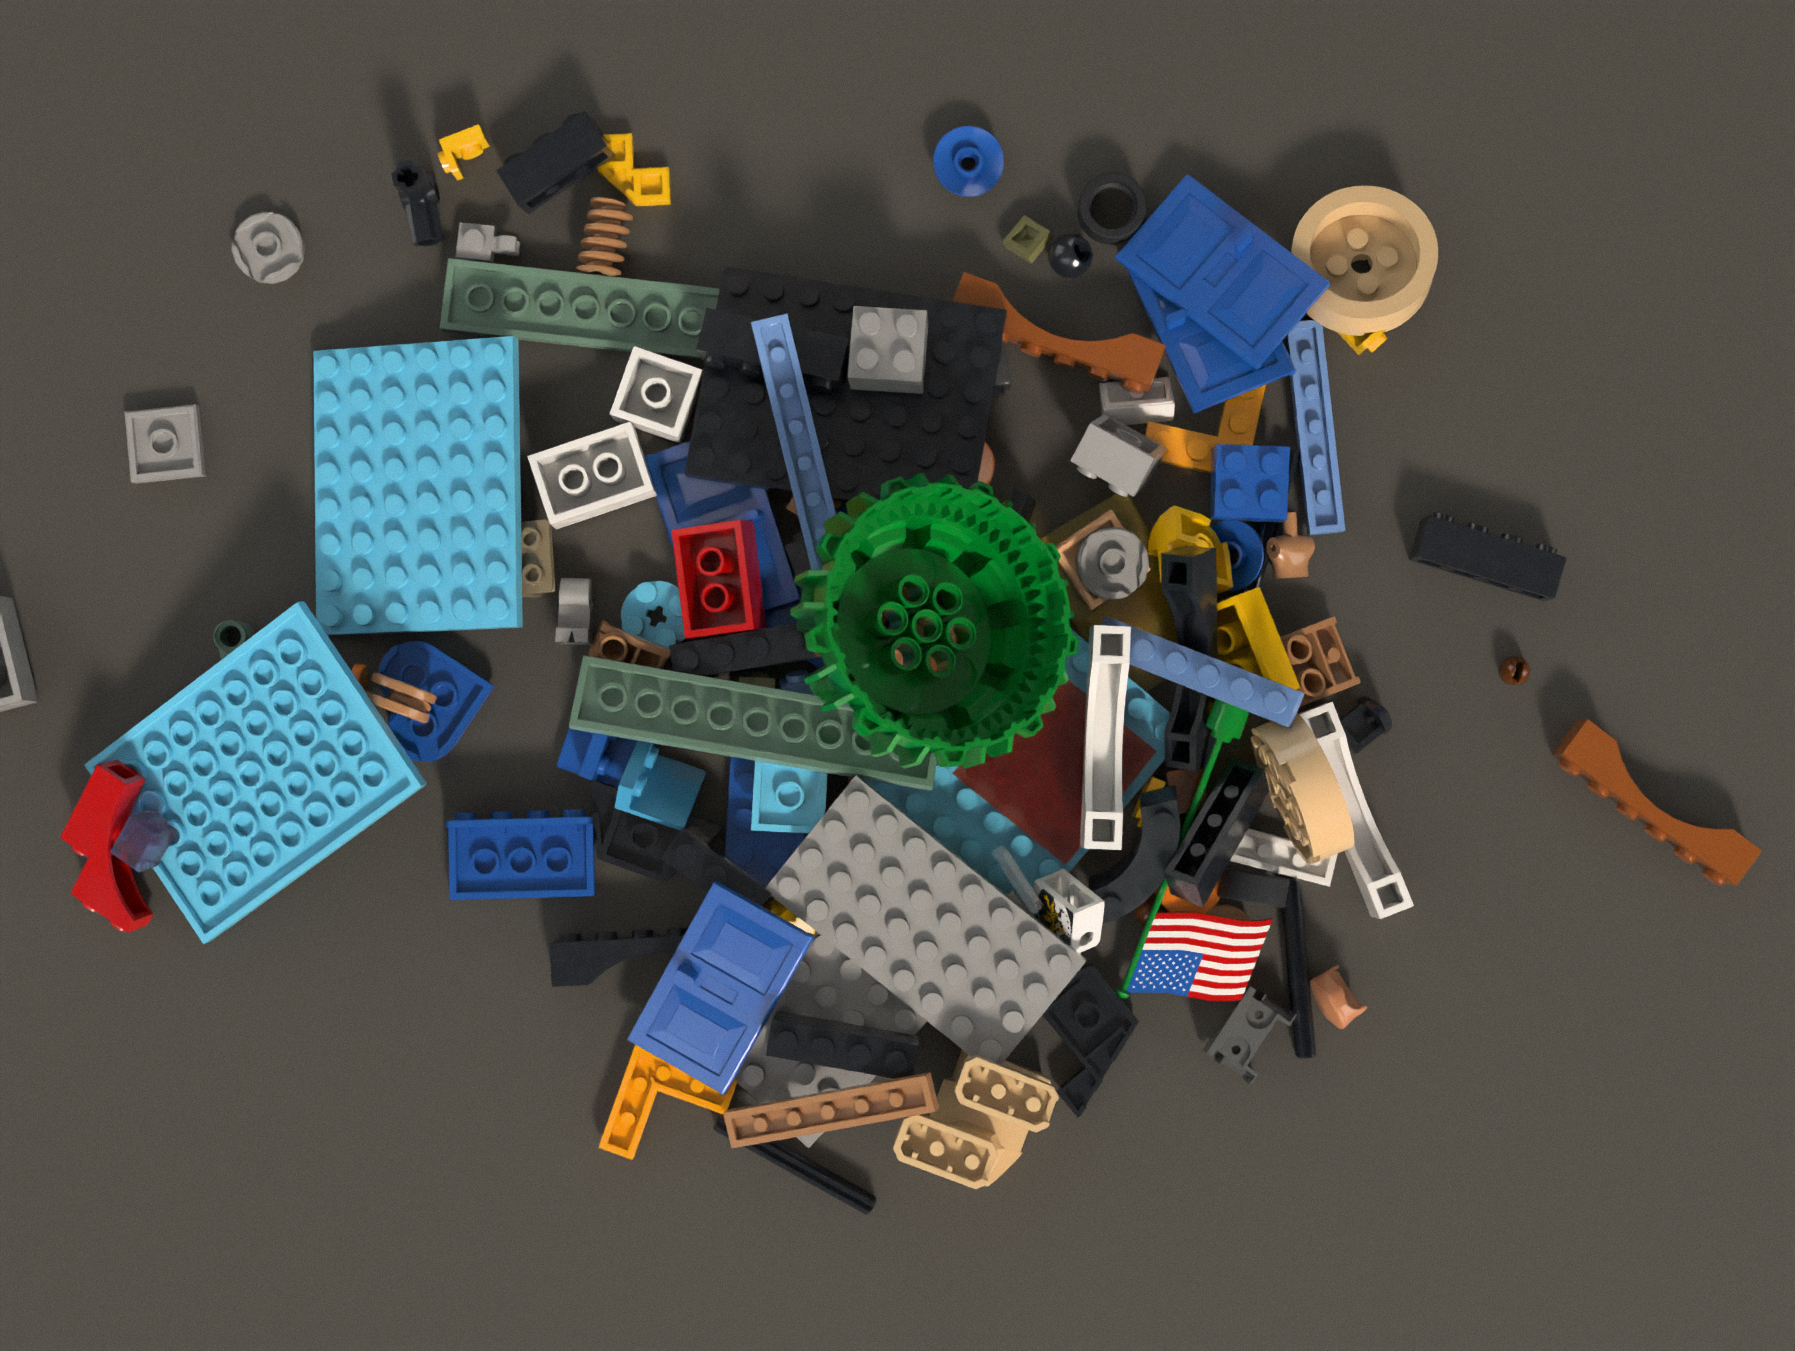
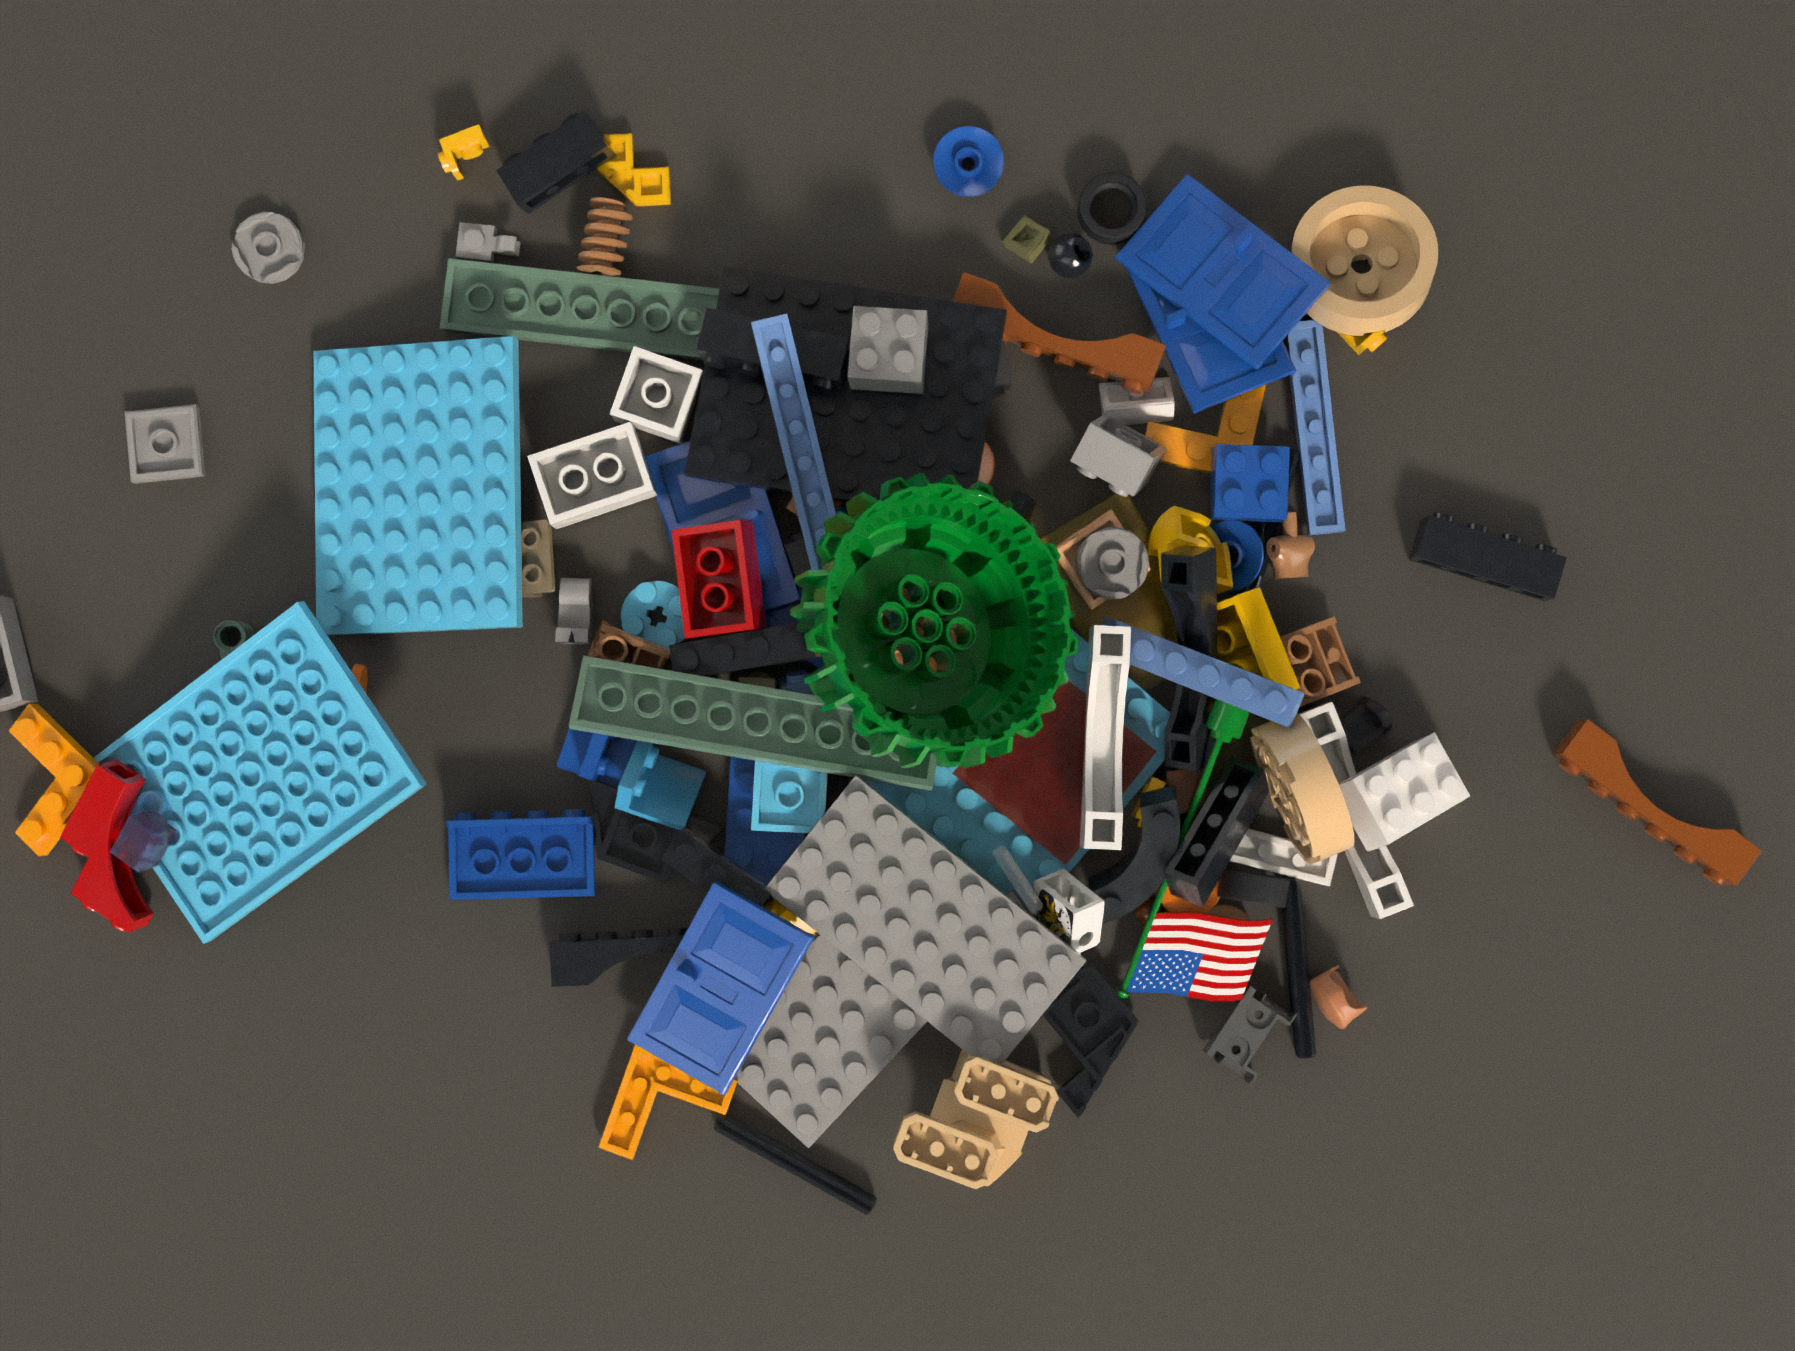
(69, 765): none -> light orange plate
(403, 698): medium nougat head -> none
(419, 198): black piece -> none
(458, 700): blue plate -> none
(831, 1110): medium nougat plate -> none
(842, 1045): black brick -> none
(1402, 792): none -> white brick
(1508, 667): reddish brown hinge -> none

